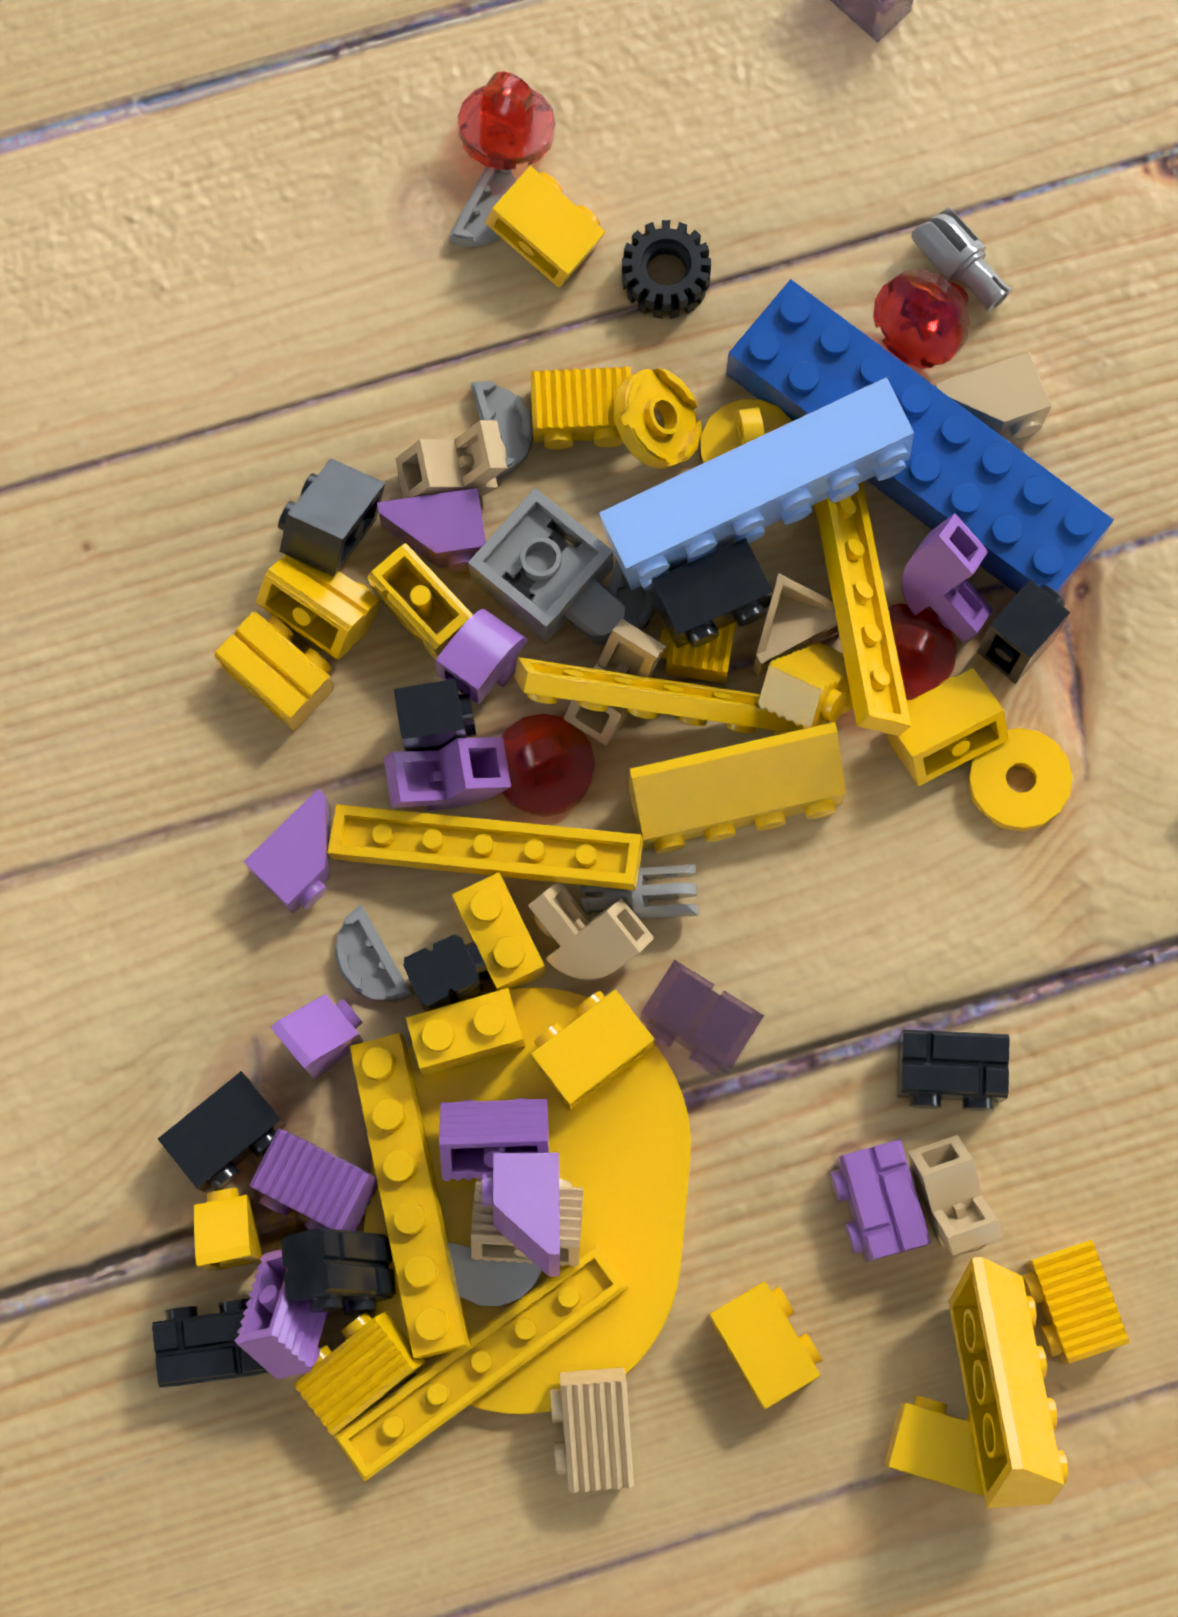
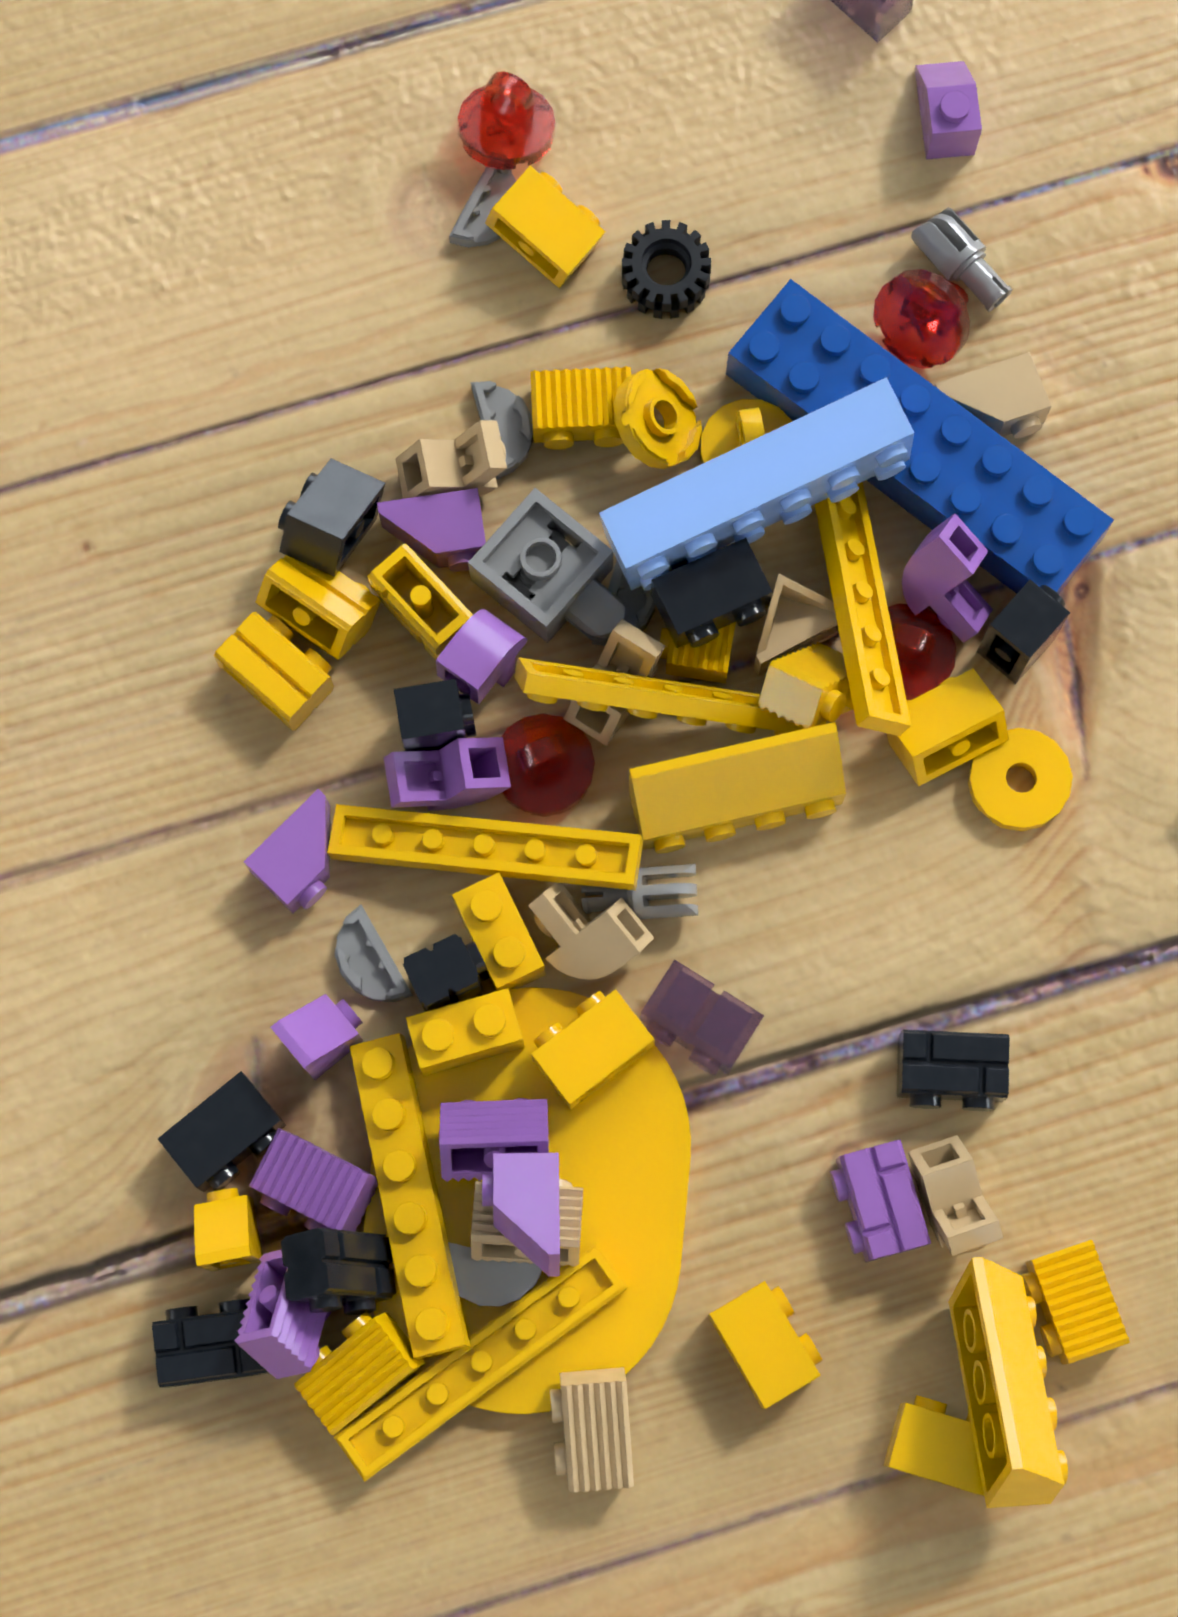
(948, 109): none -> medium lavender slope

